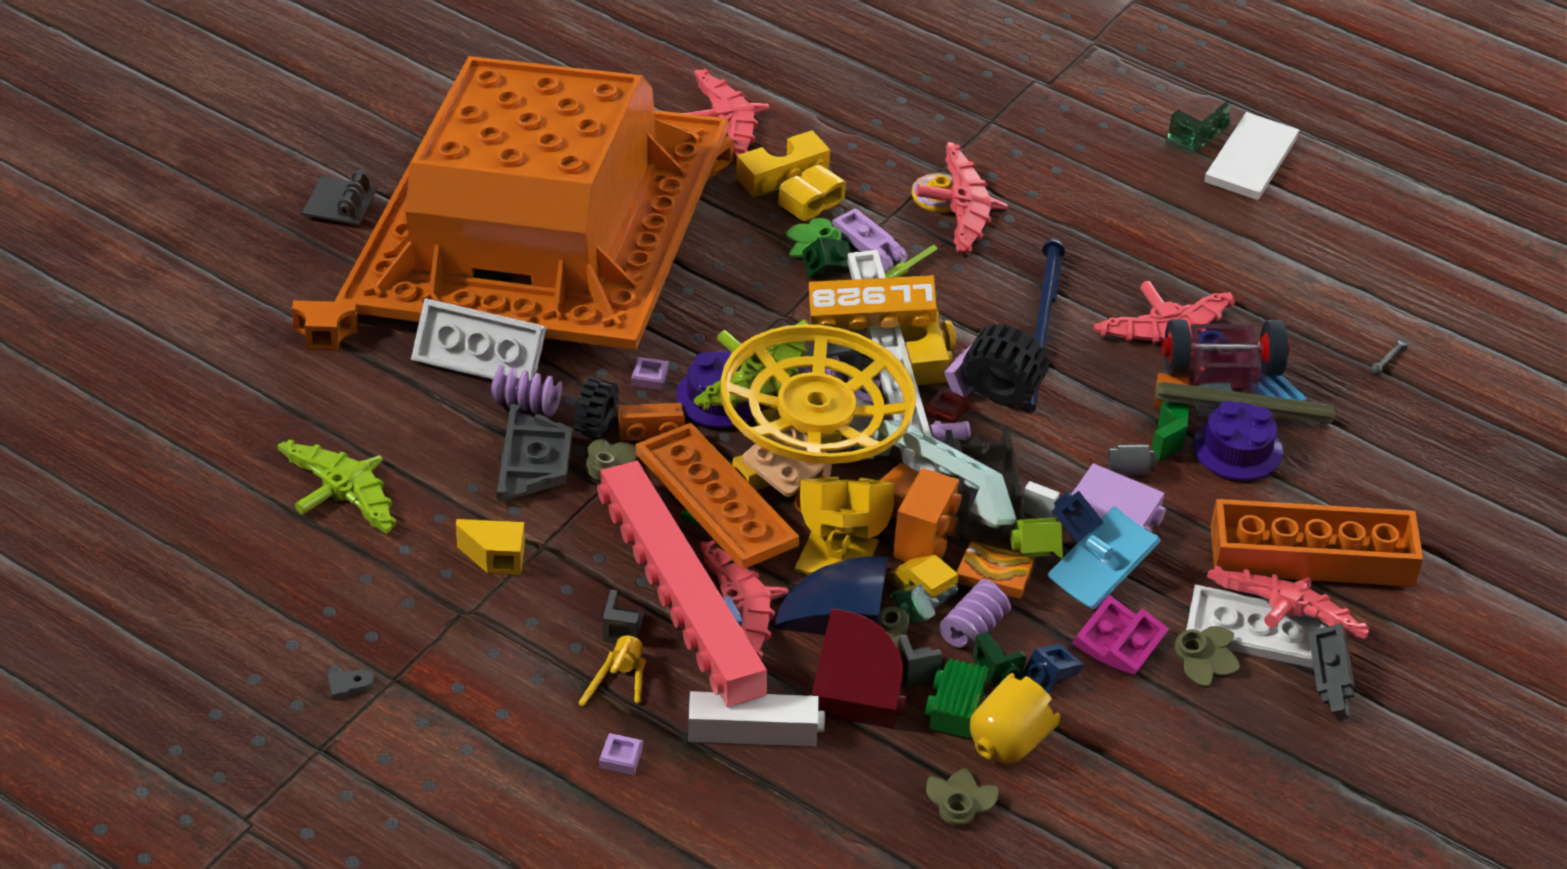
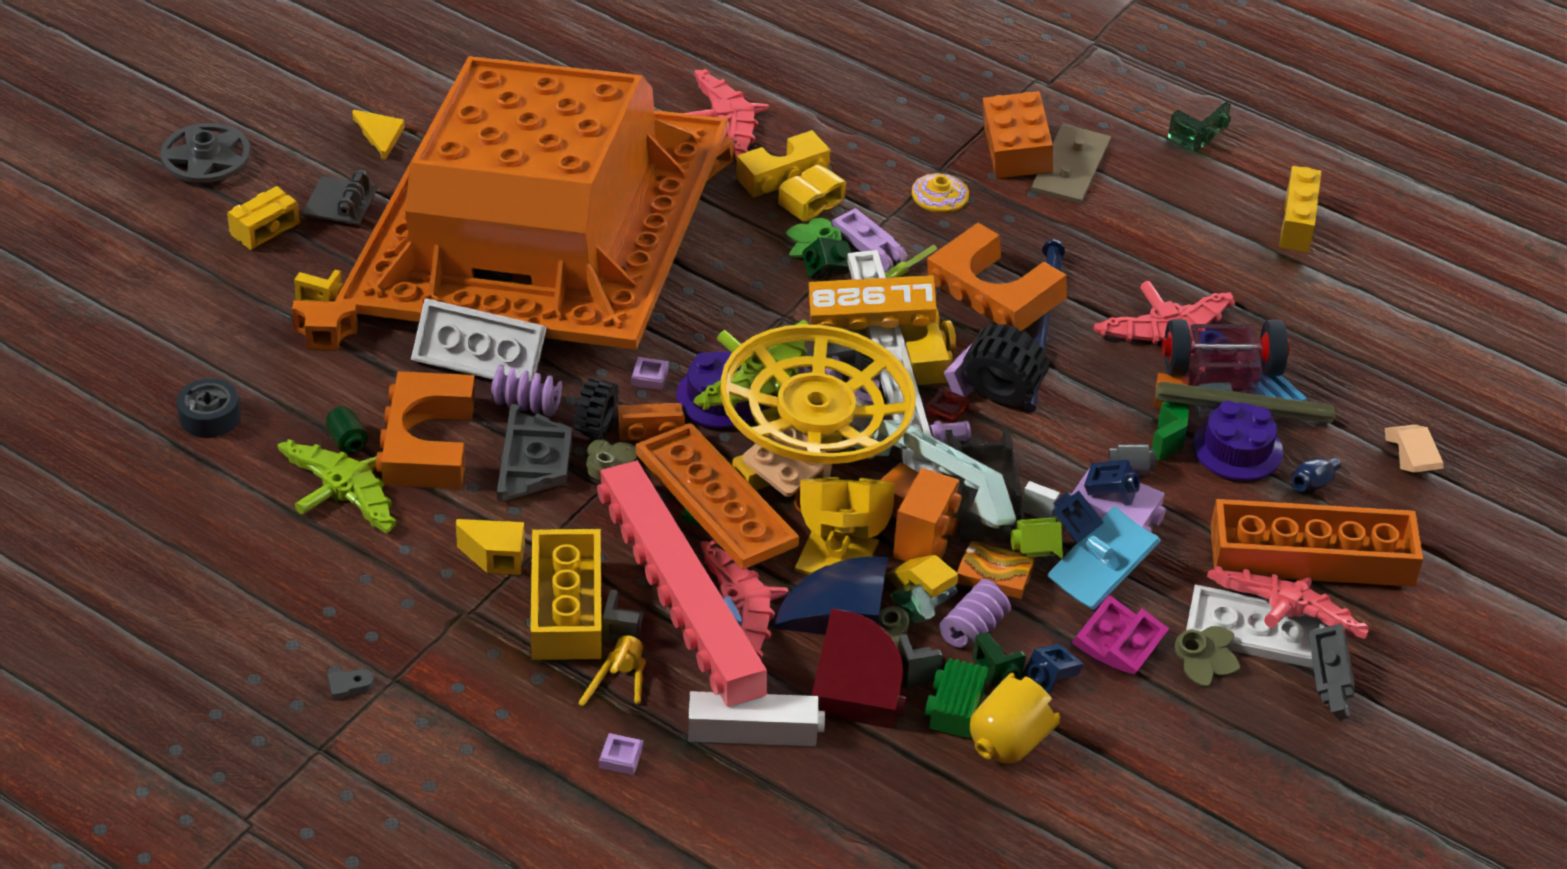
(205, 151): none -> dark grey wheel
(208, 407): none -> black wheel
(263, 217): none -> yellow brick
(316, 288): none -> yellow bracket
(346, 430): none -> dark green brick
(379, 130): none -> yellow tile
(417, 399): none -> orange arch
(566, 594): none -> yellow brick
(960, 794): olive plate -> none
(966, 198): coral bar -> none
(1009, 303): none -> orange arch
(1017, 134): none -> orange brick
(1075, 162): none -> dark tan piece
(1113, 478): none -> dark blue bracket
(1251, 156): white tile -> none
(1300, 209): none -> yellow arch
(1315, 474): none -> dark blue plant
(1401, 344): dark grey hinge -> none
(1416, 448): none -> light nougat slope

